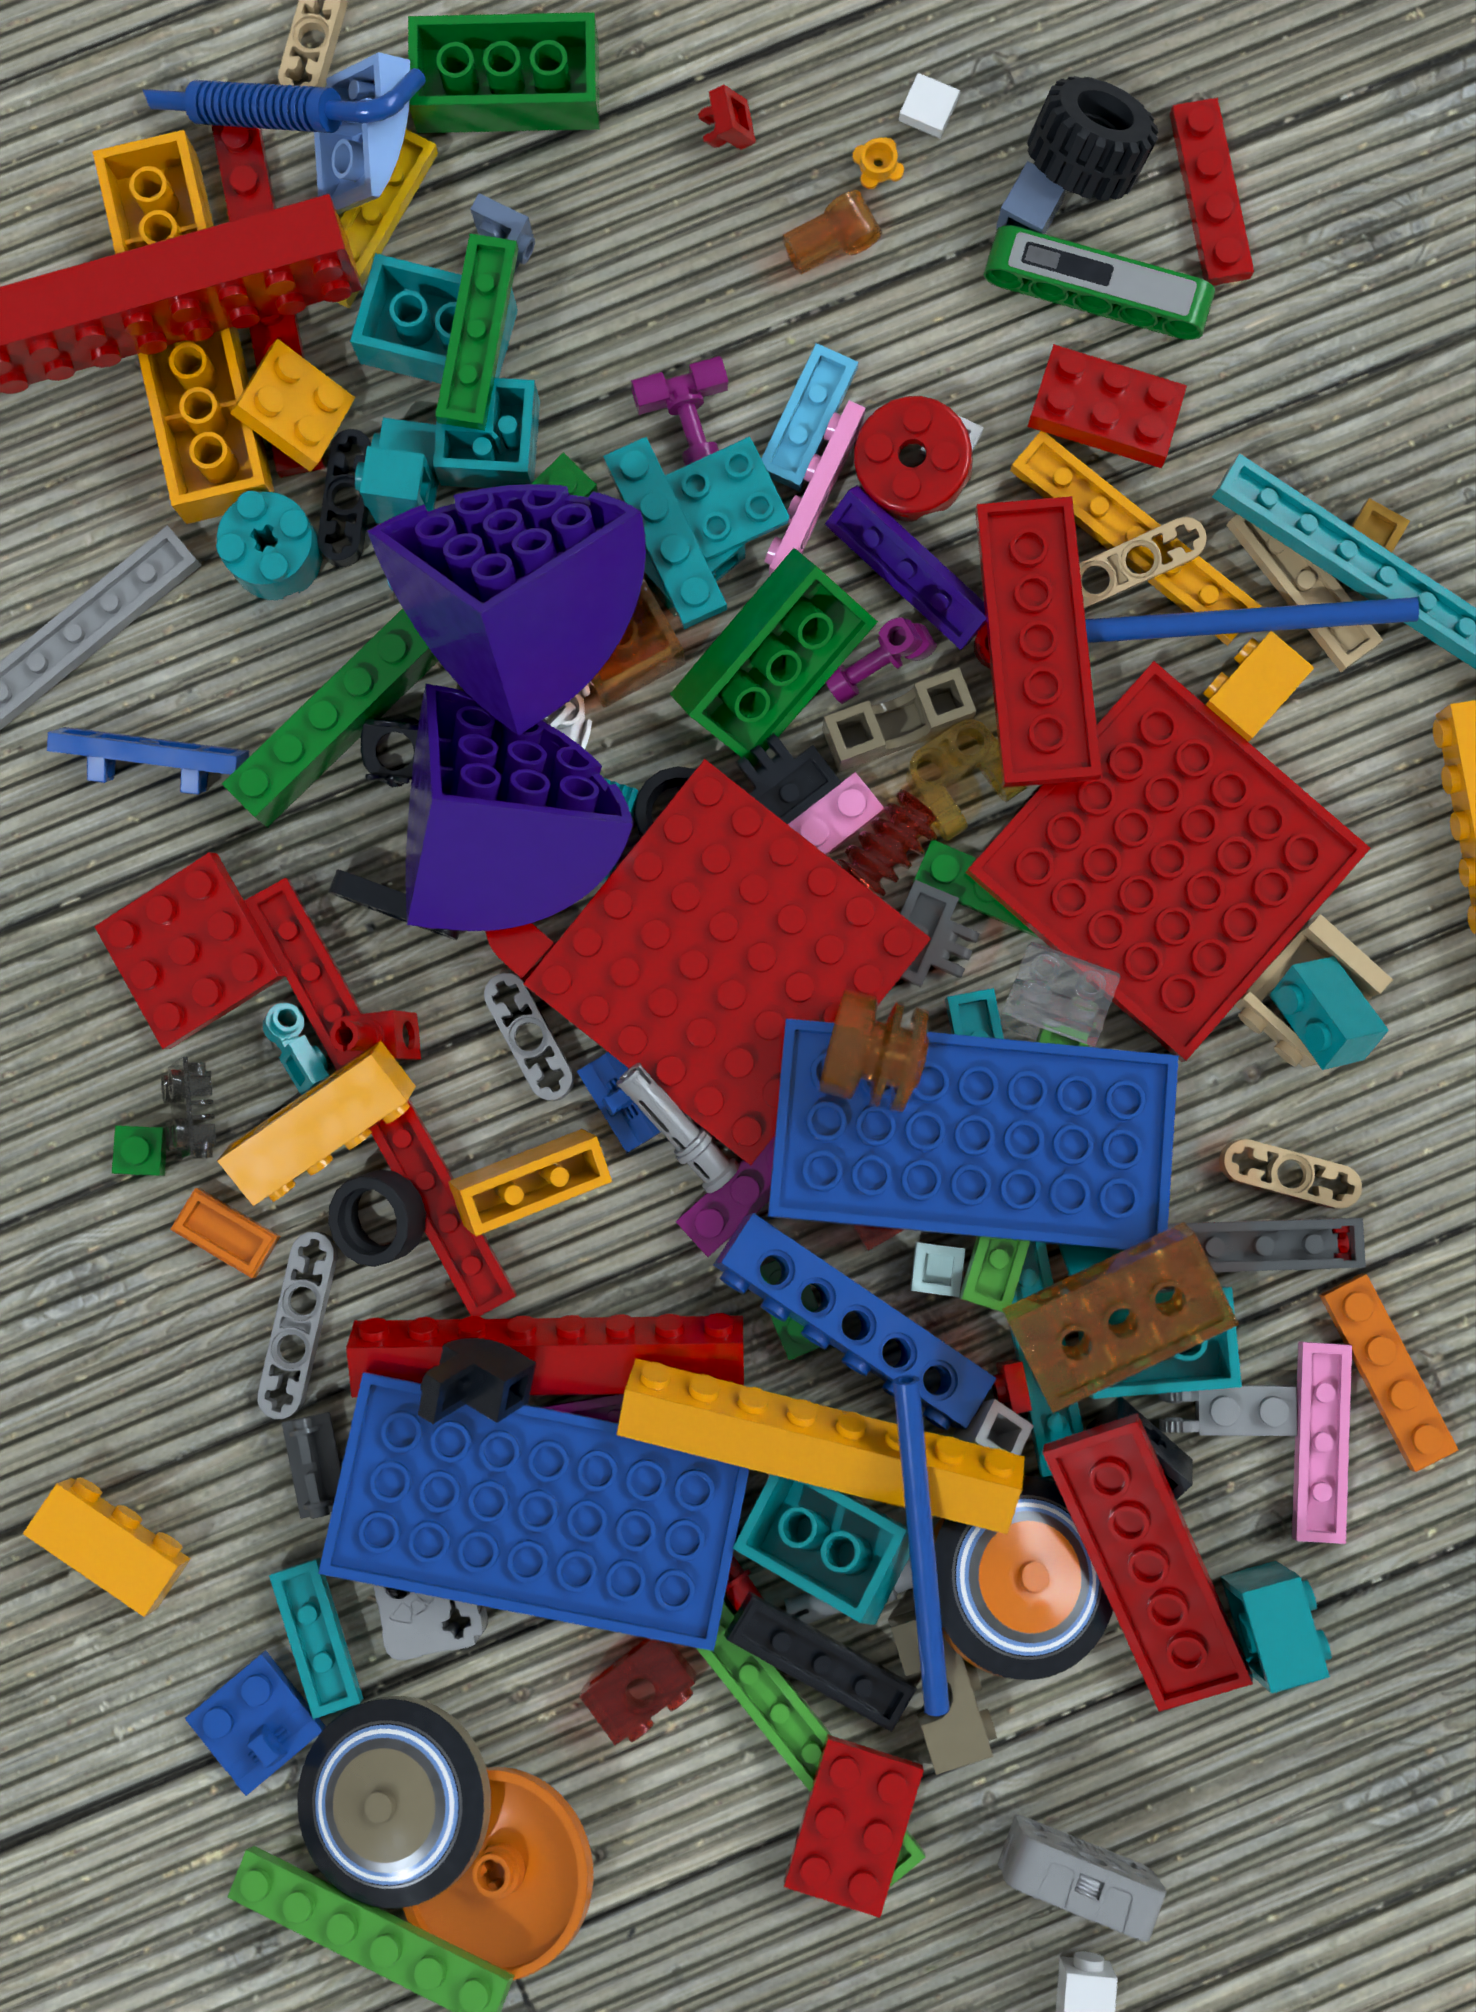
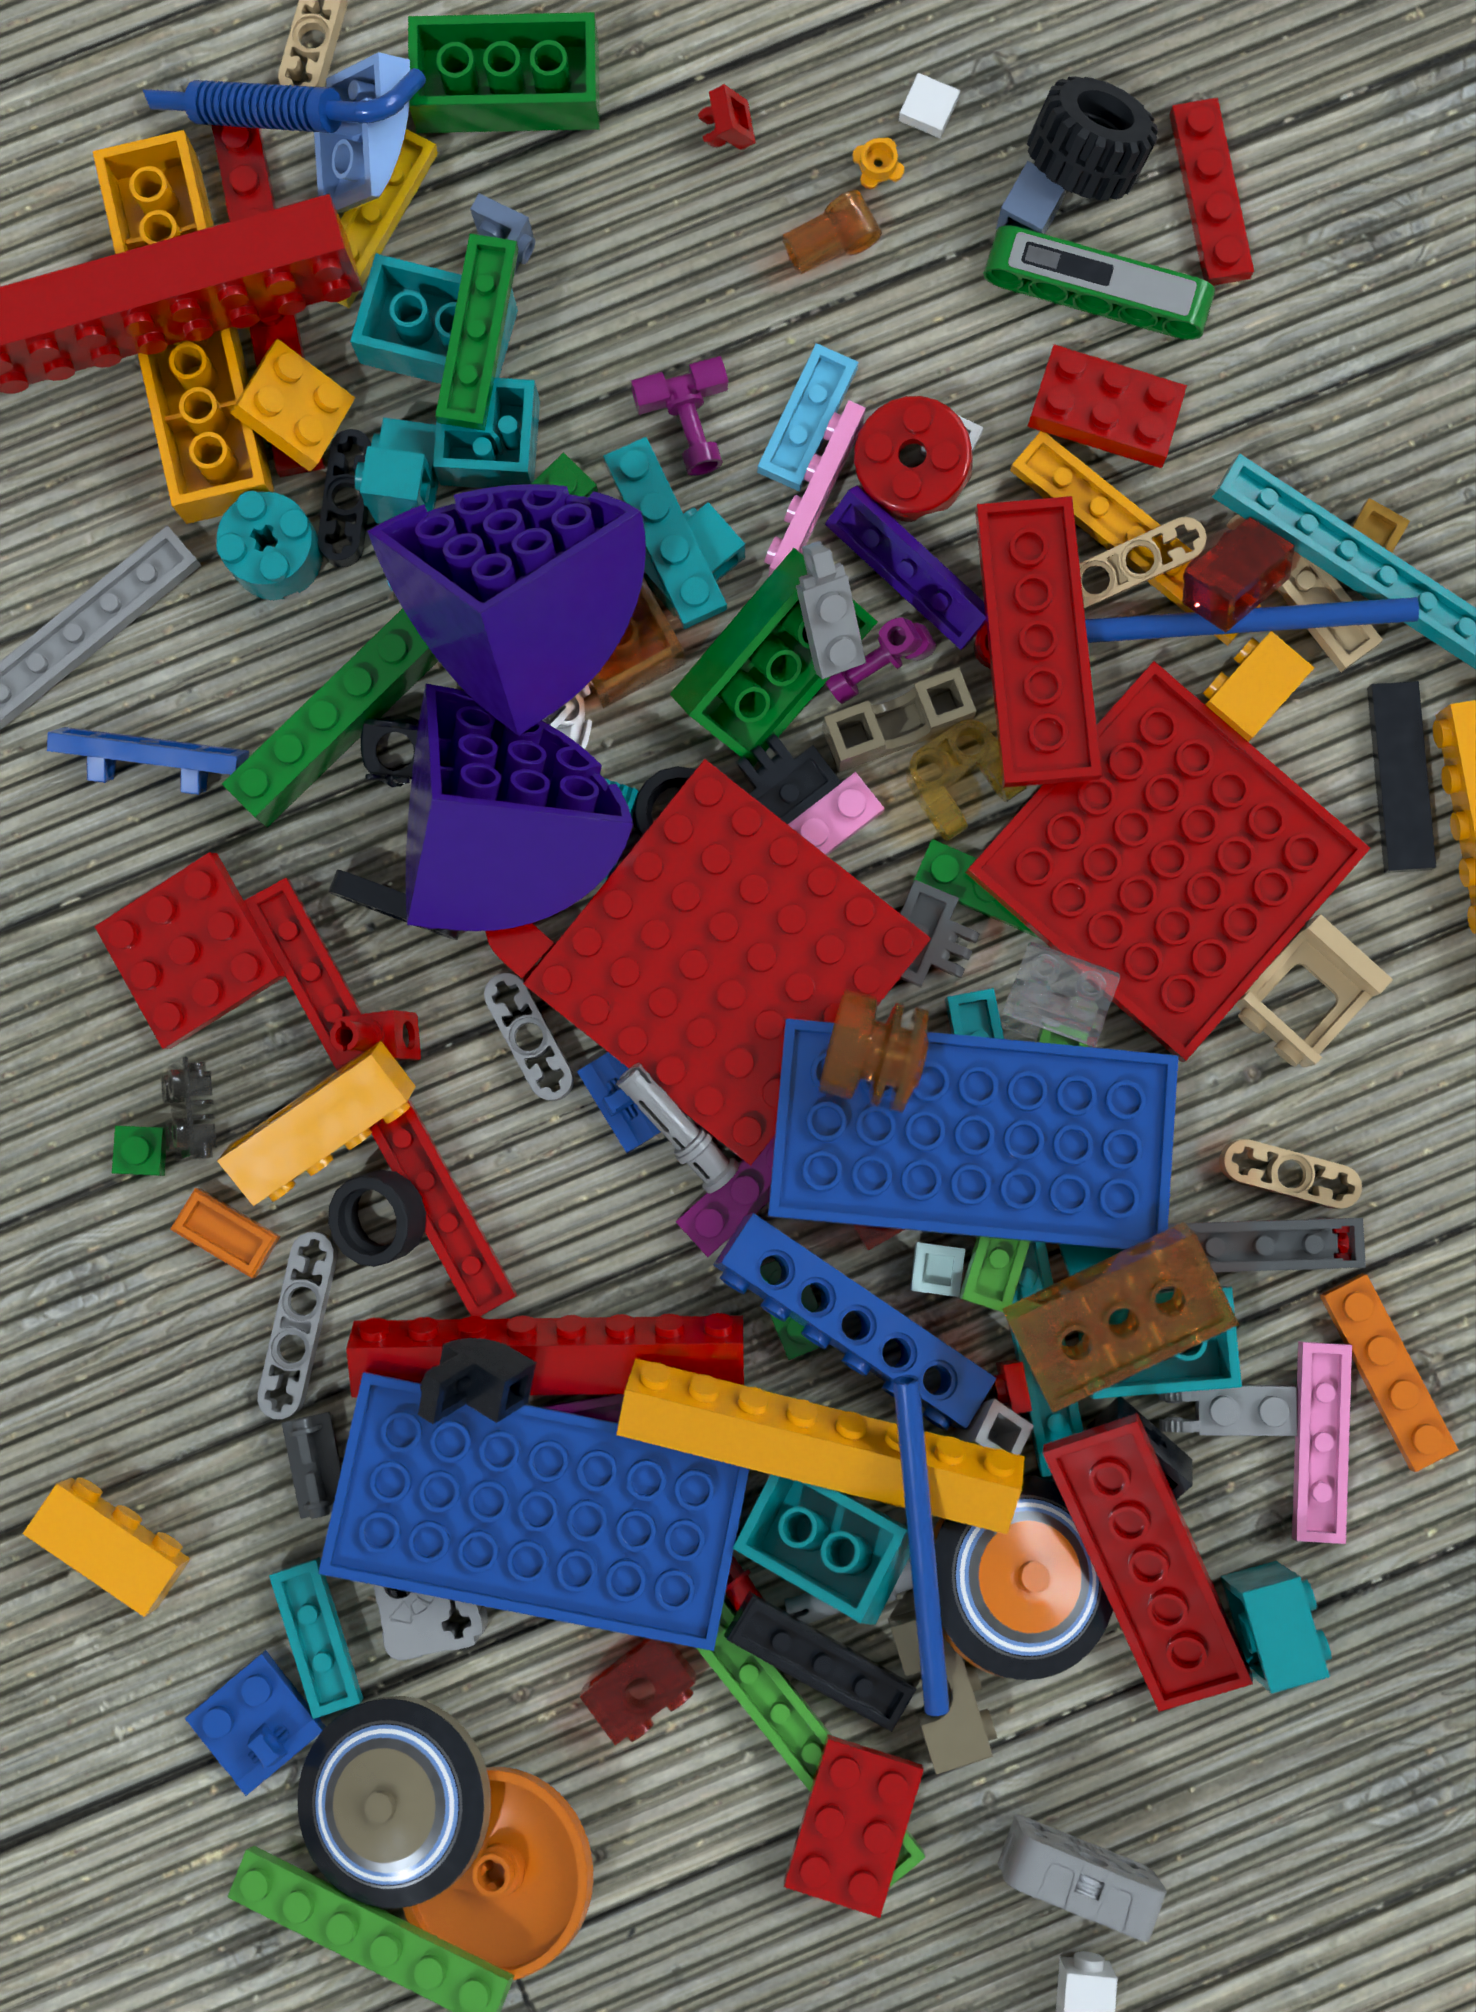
(301, 1060): teal plate -> none
(530, 1181): light orange brick -> none
(728, 498): teal bracket -> none
(829, 613): none -> light grey hinge
(890, 842): clear red piece -> none
(1237, 574): none -> clear red brick
(1328, 1012): teal brick -> none
(1401, 777): none -> black tile

